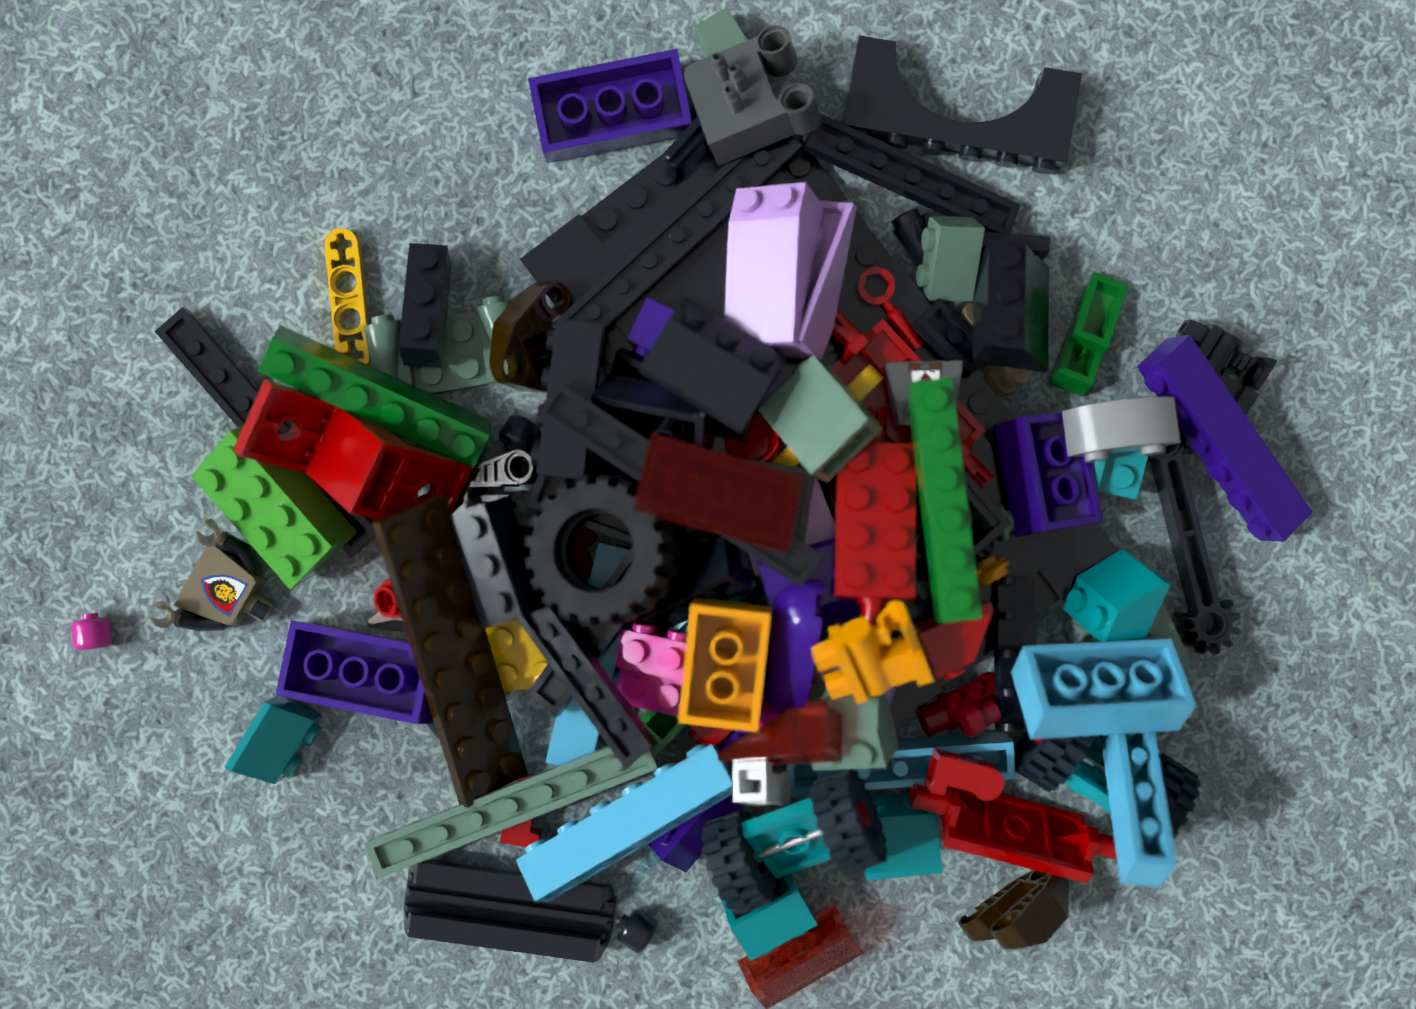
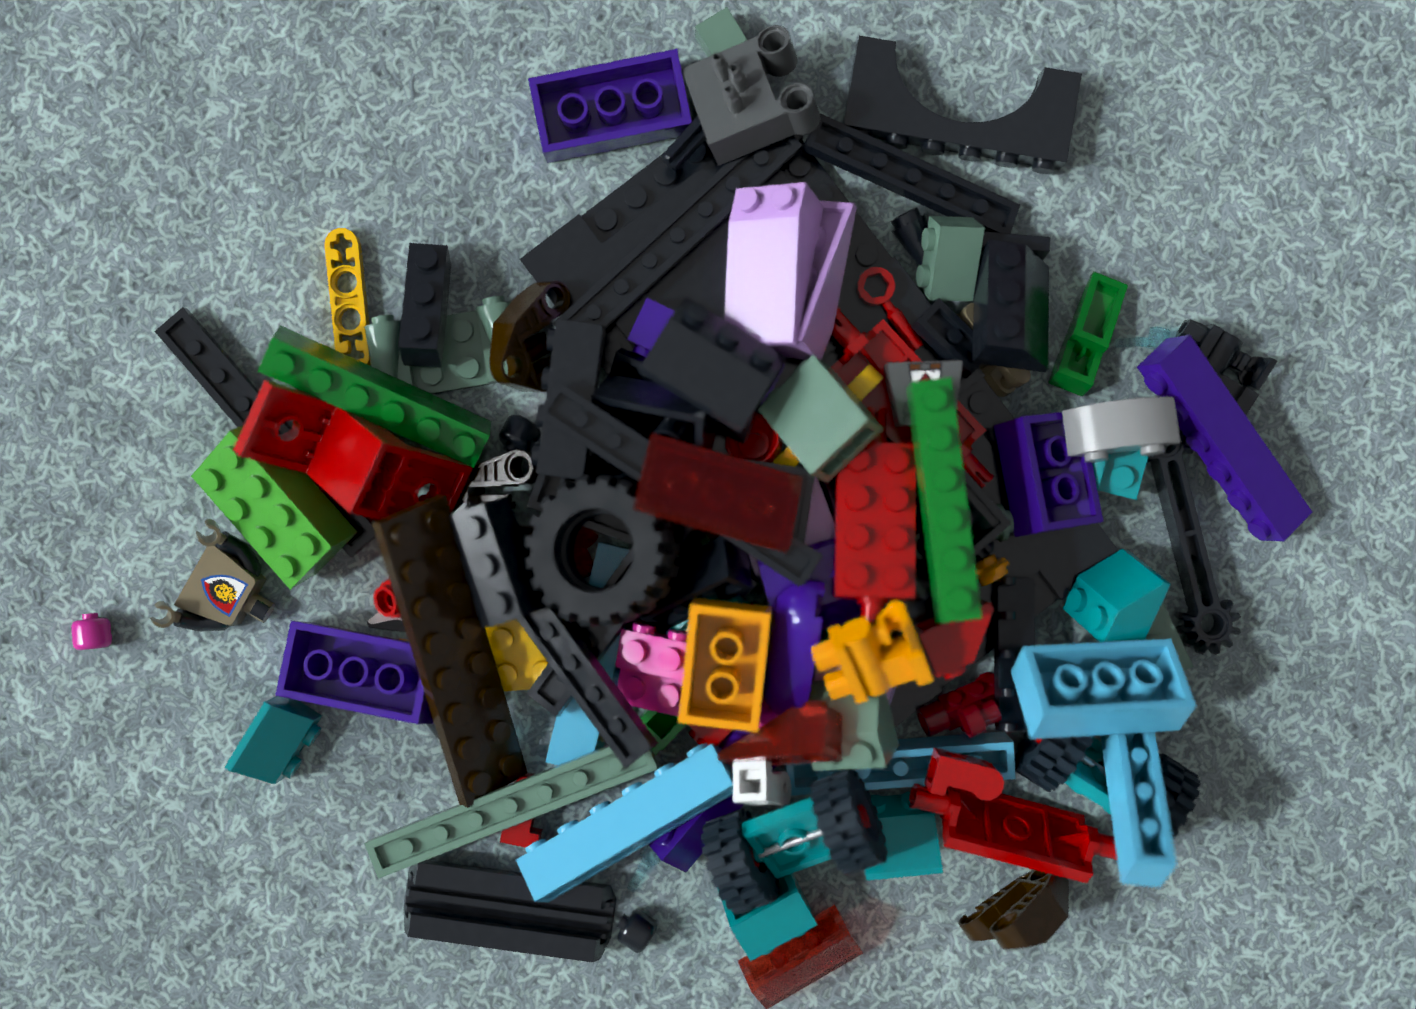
(1155, 337): none -> clear light blue hand

